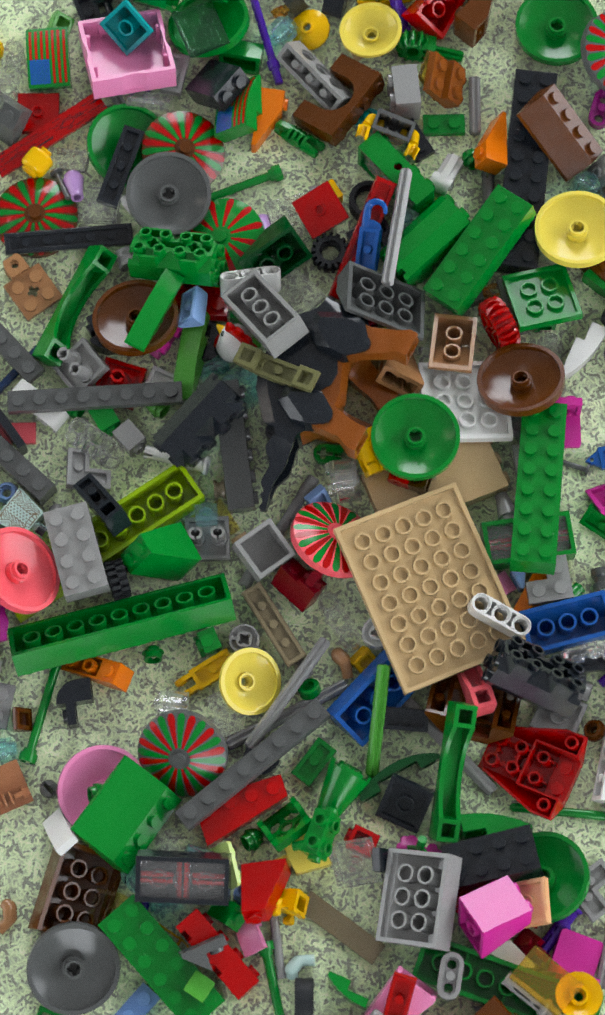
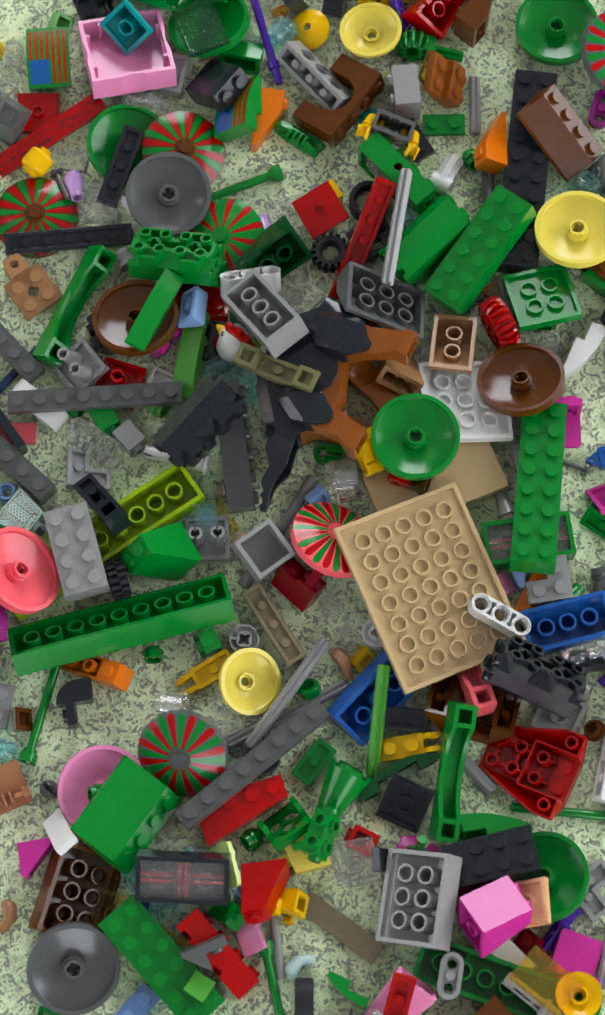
(32, 855): none -> dark pink slope
(370, 236): blue plate -> none
(408, 745): none -> yellow hinge

